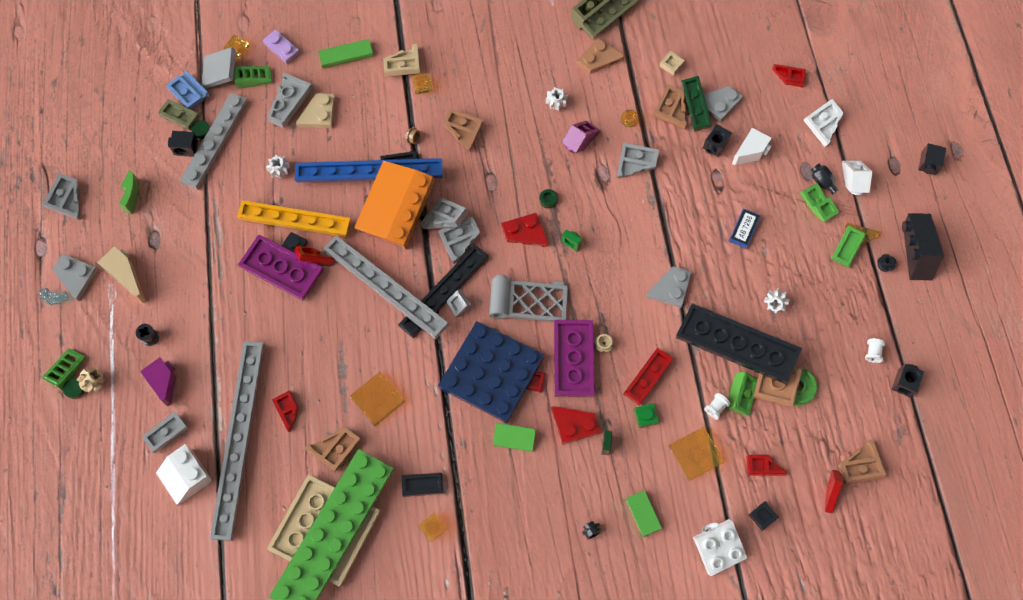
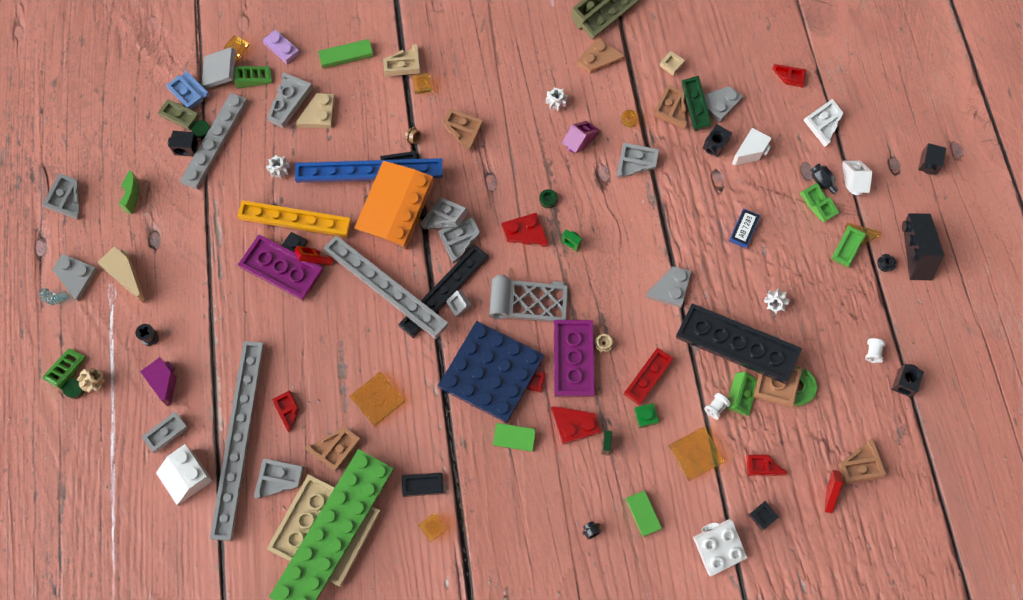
(277, 477): none -> light grey wing

